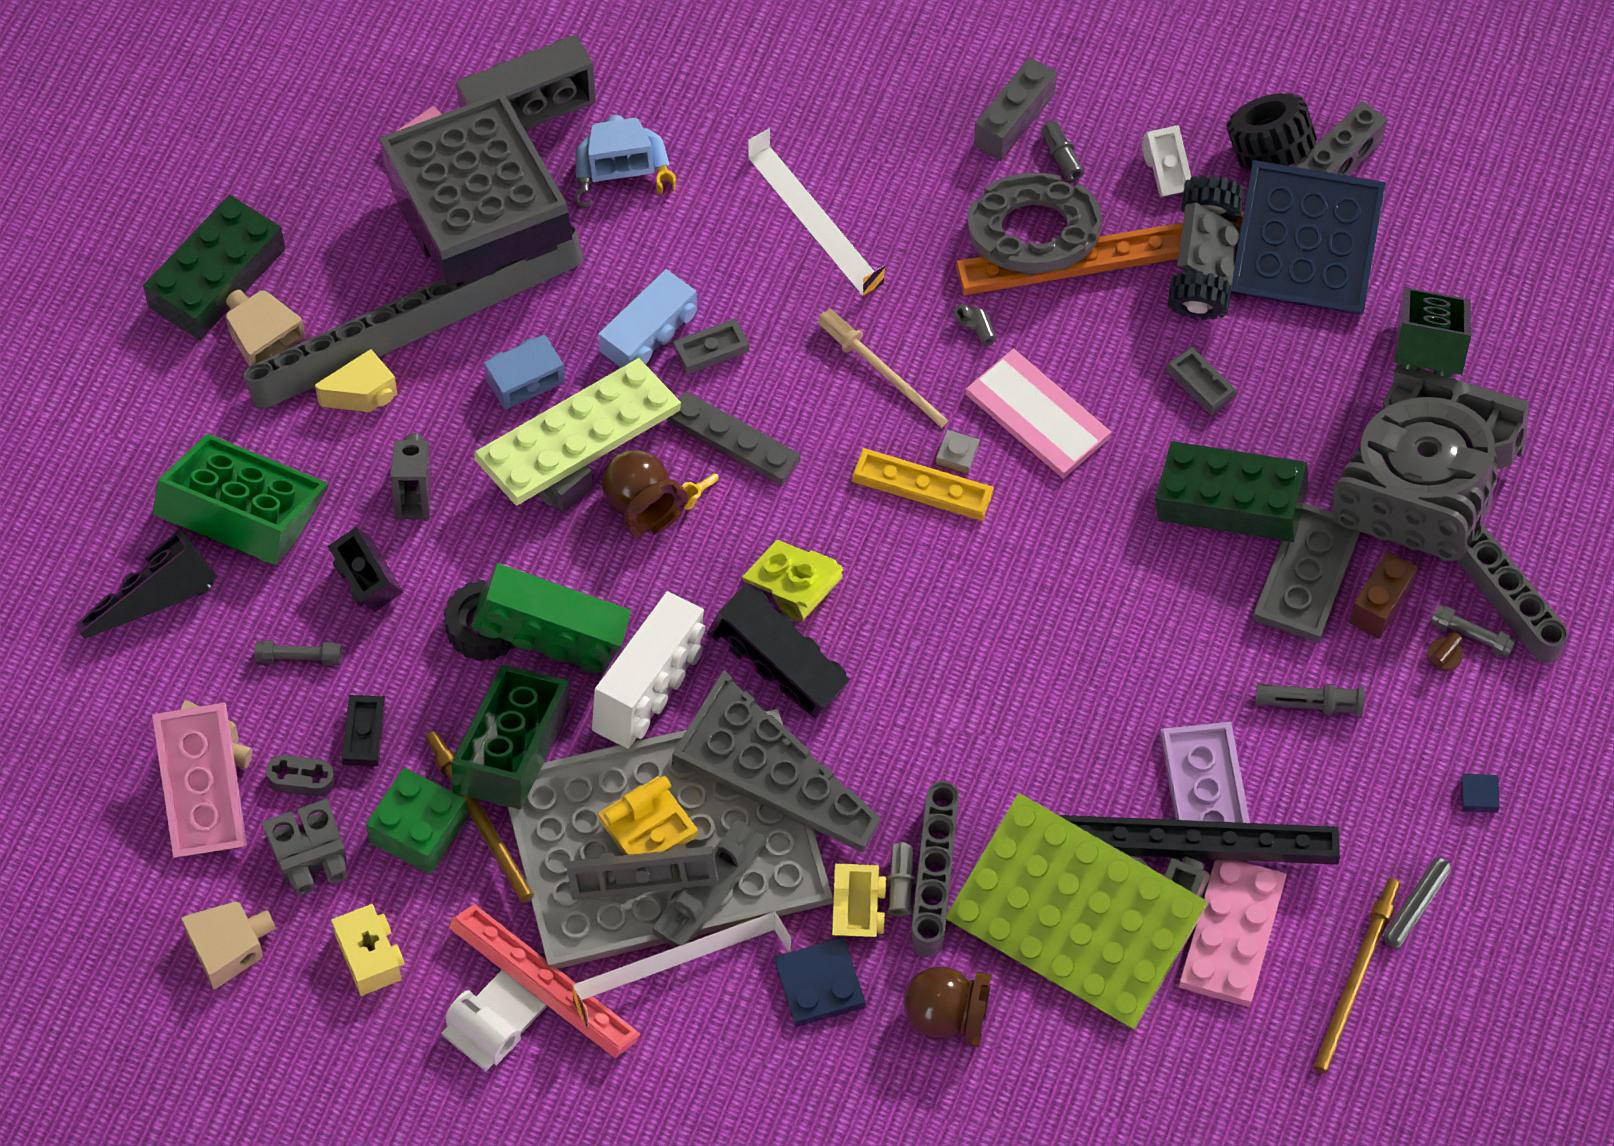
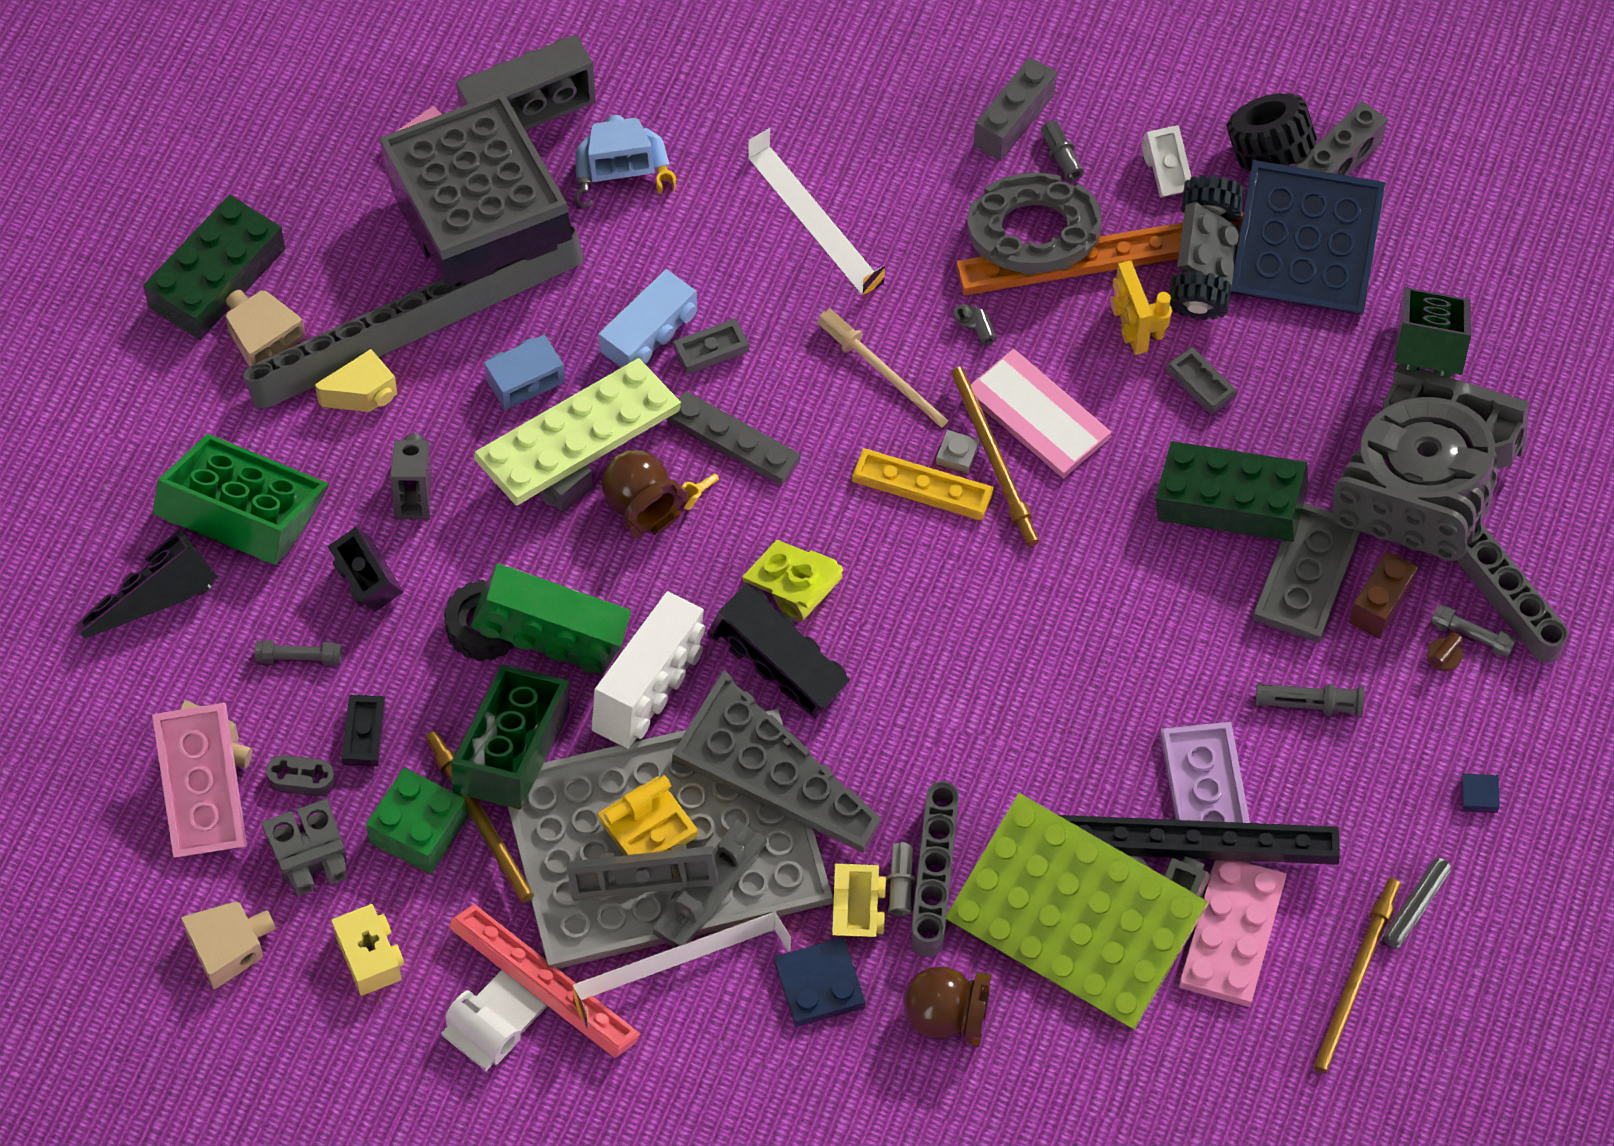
(1018, 511): none -> pearl gold bar
(1136, 314): none -> yellow plate

